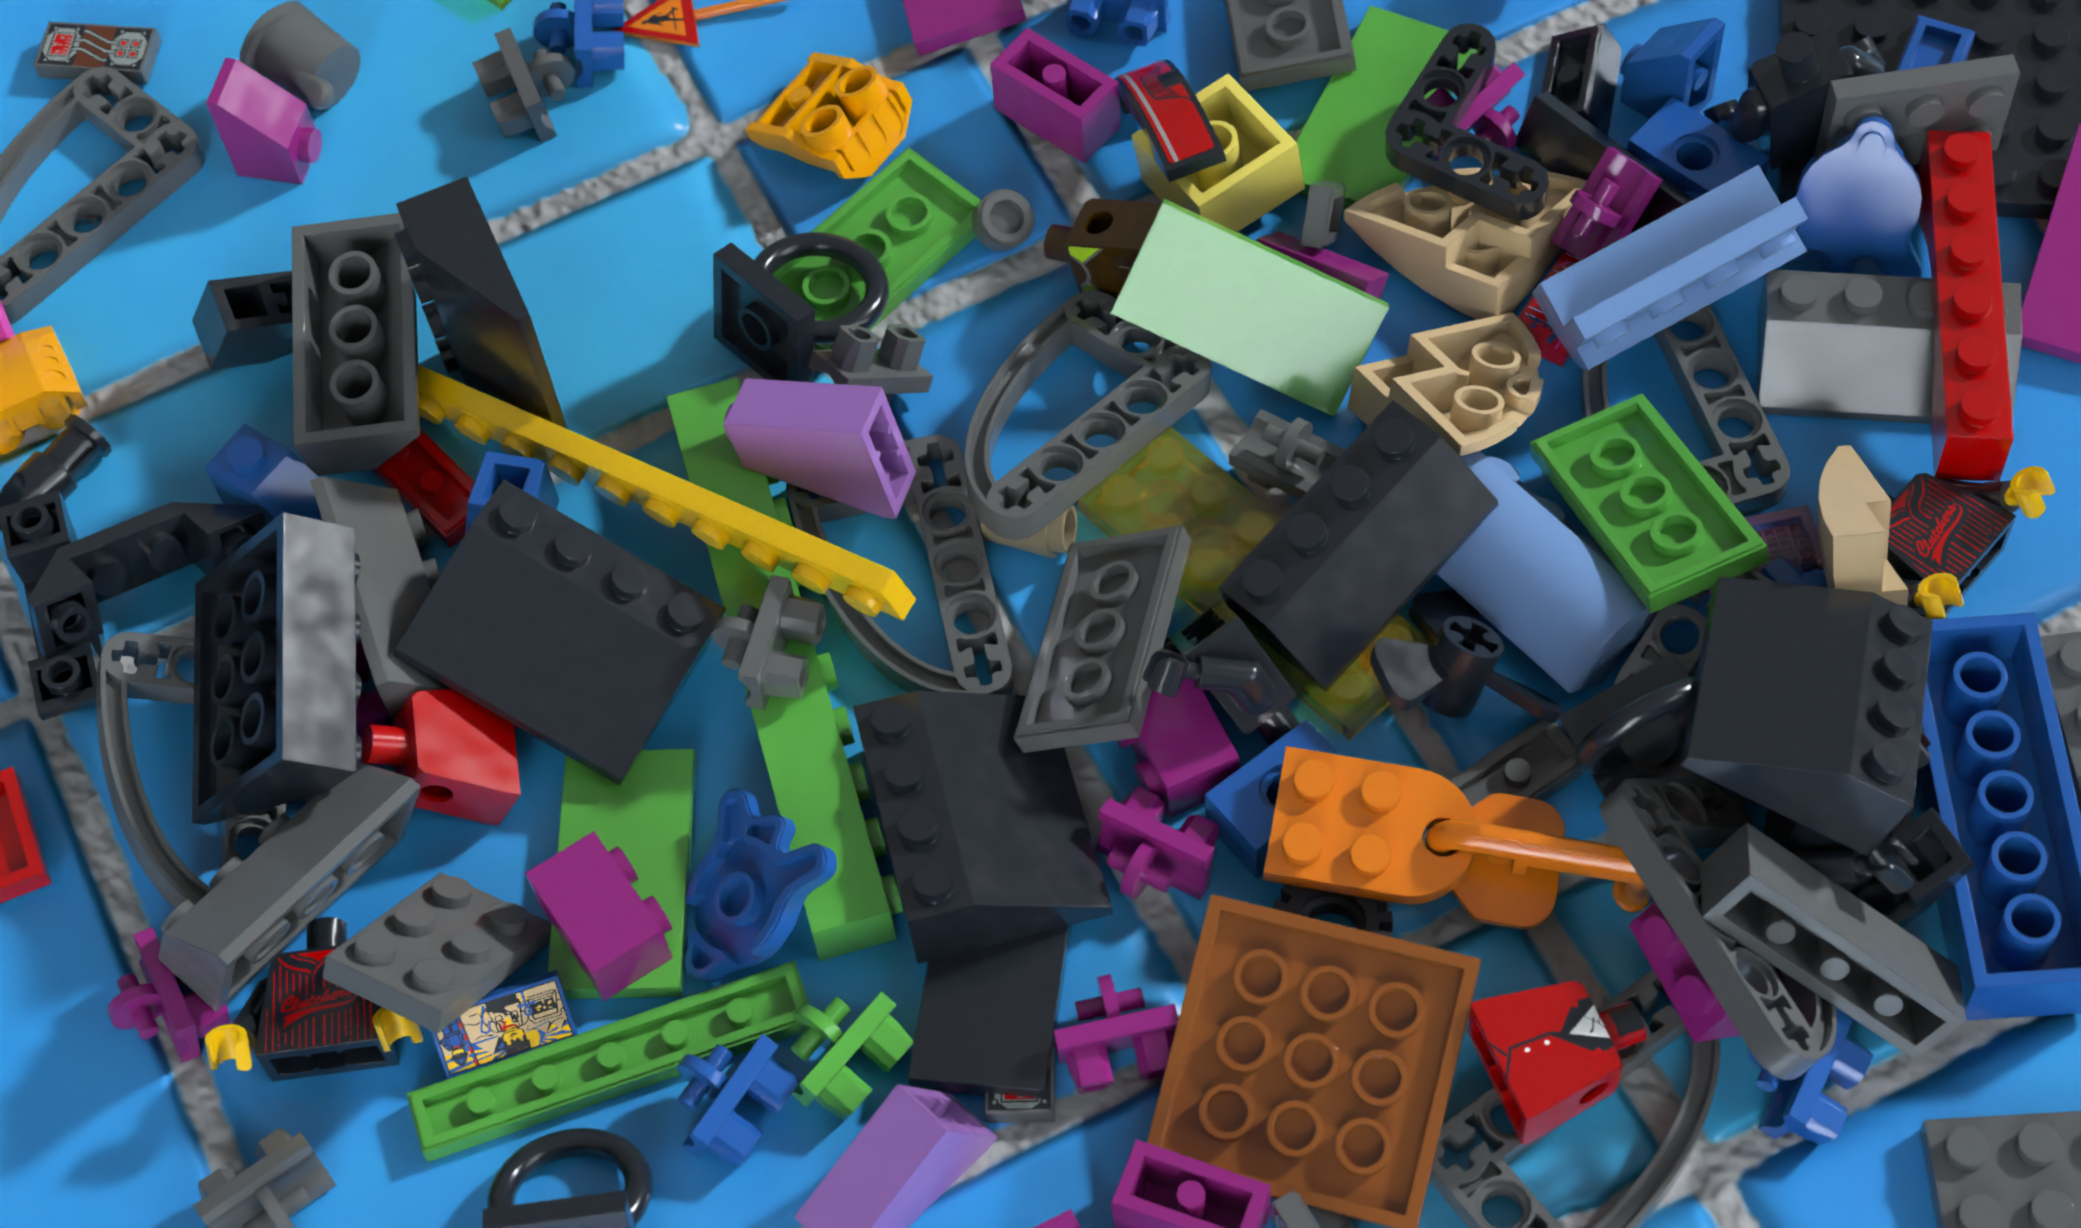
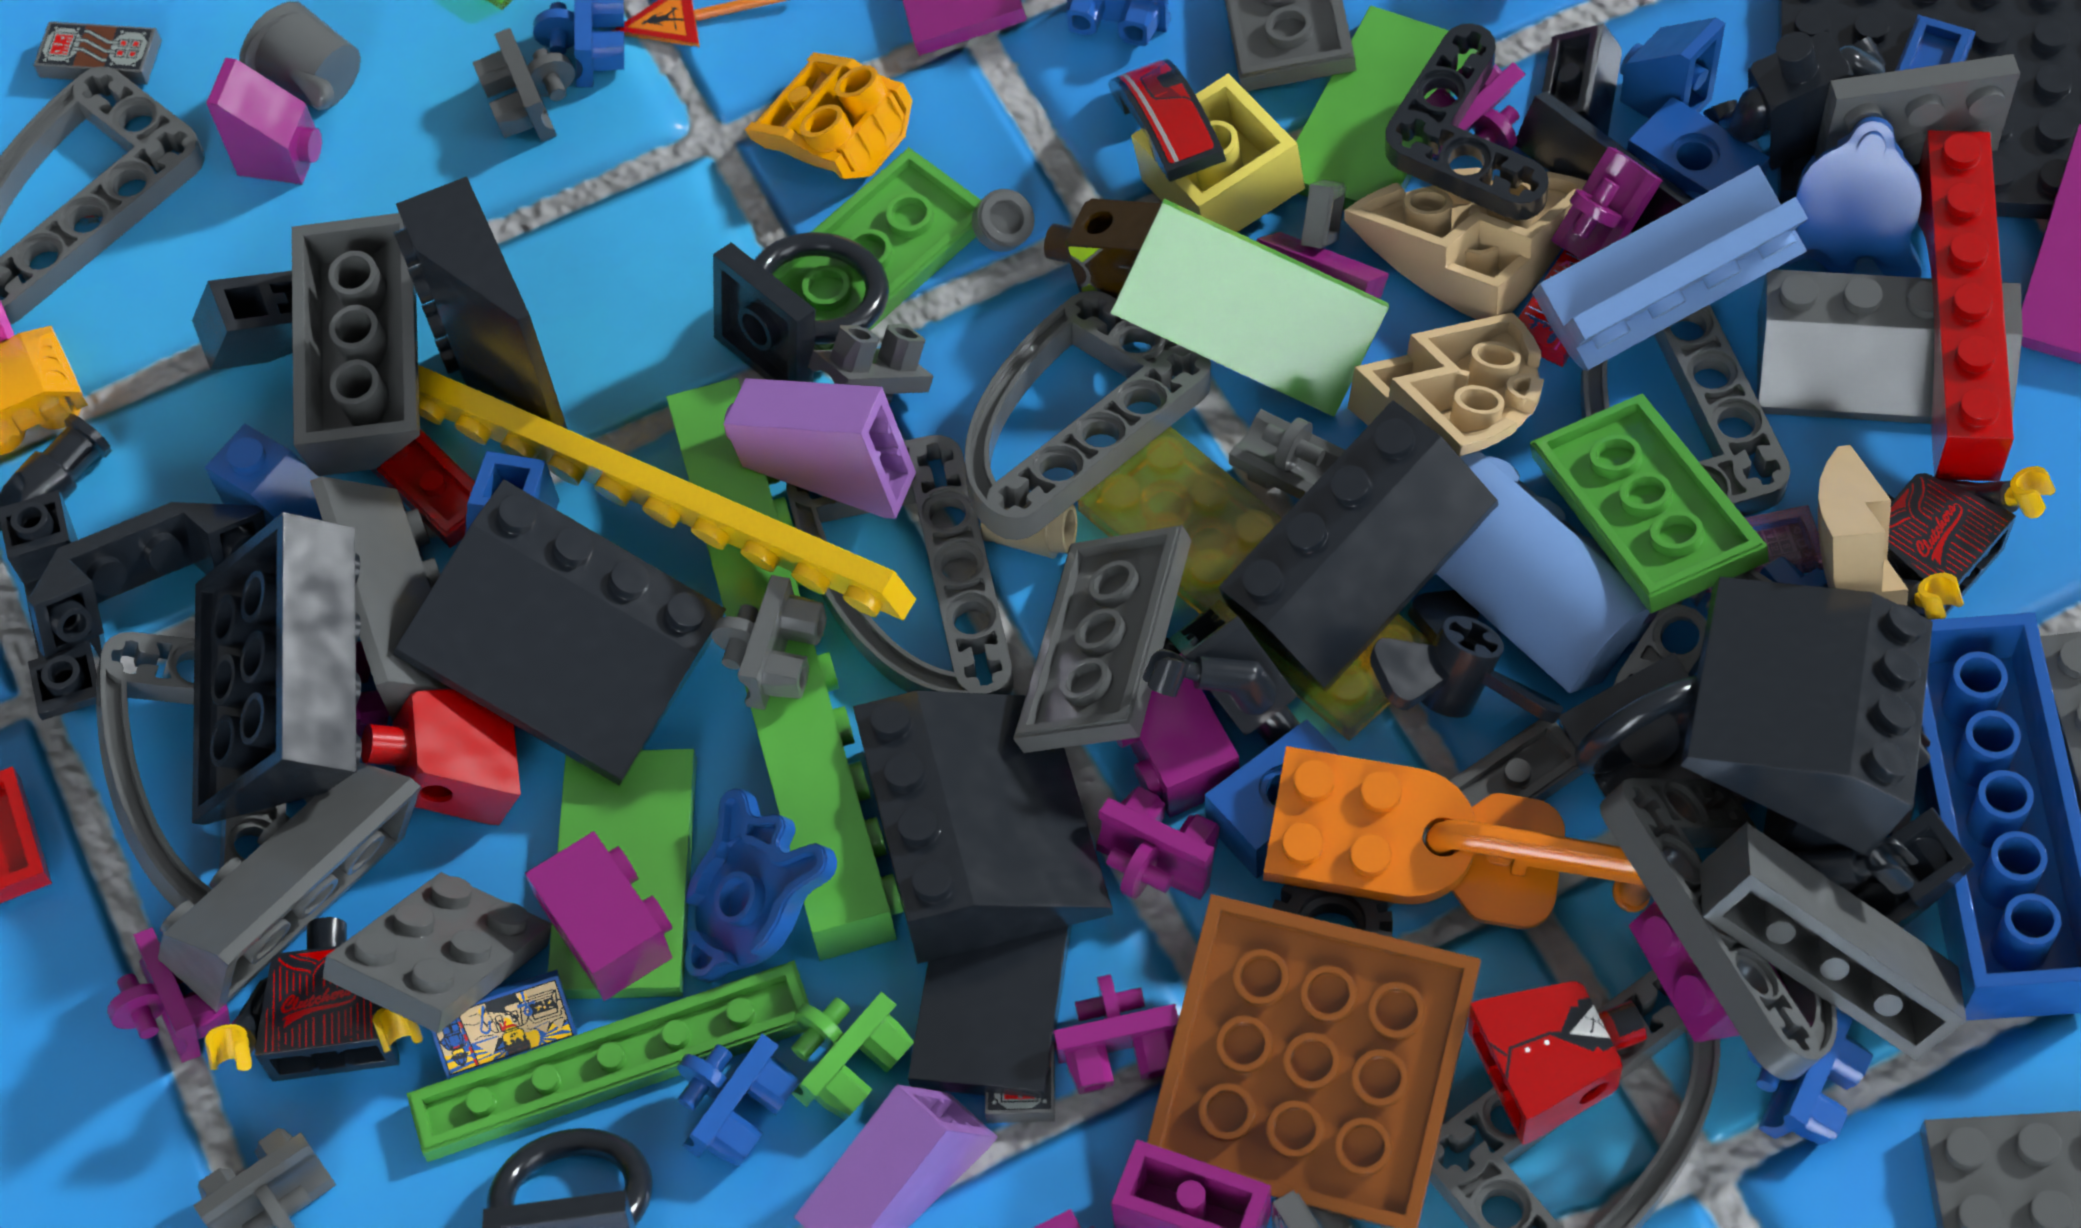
(1056, 95): magenta brick -> none

